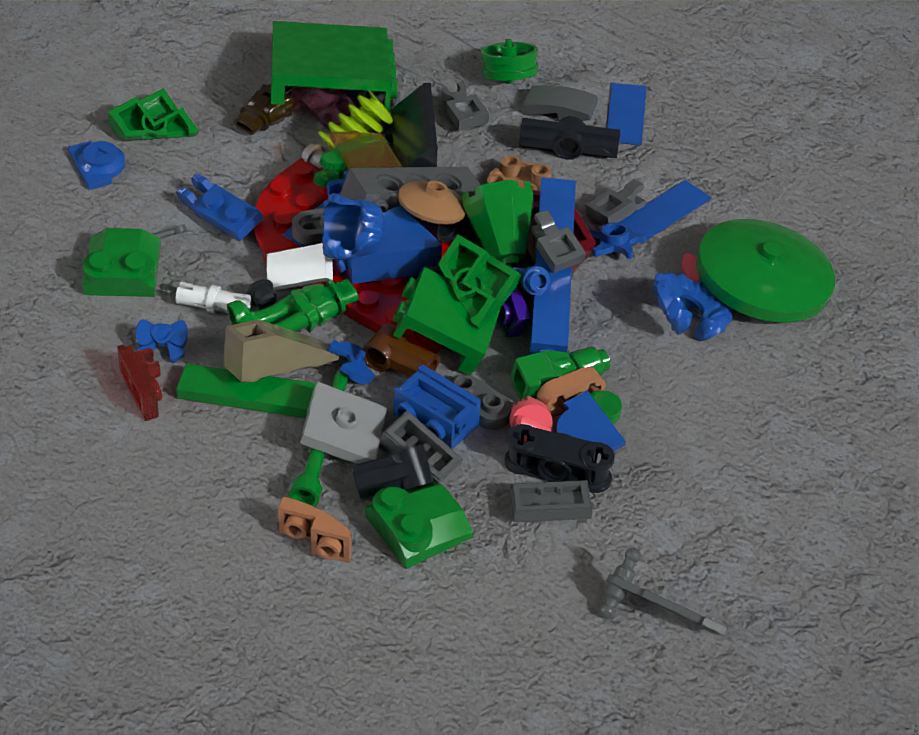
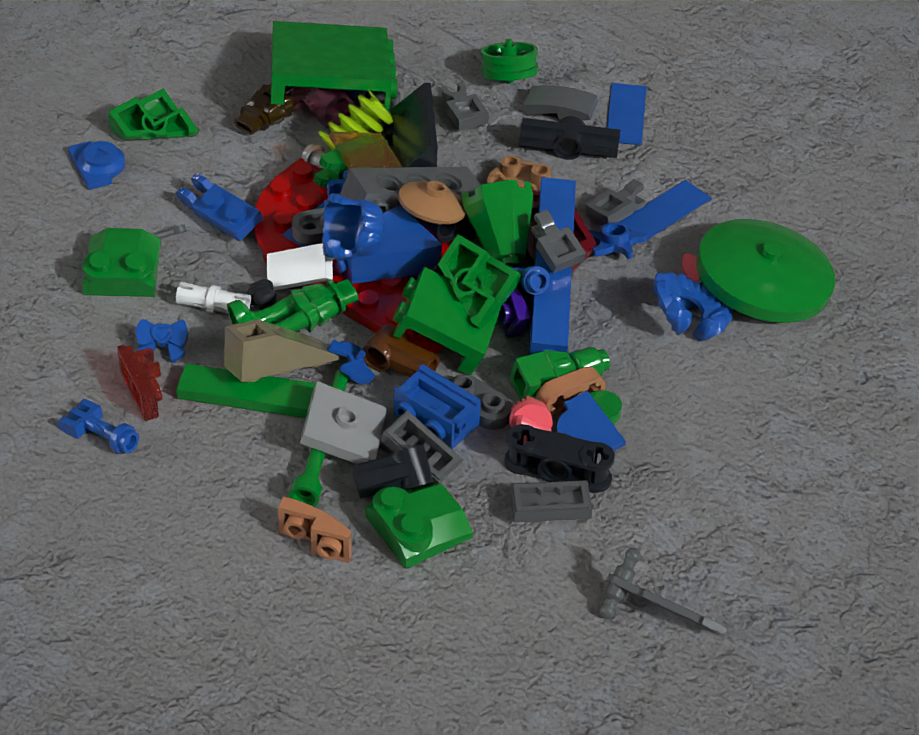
(87, 417): none -> blue hinge

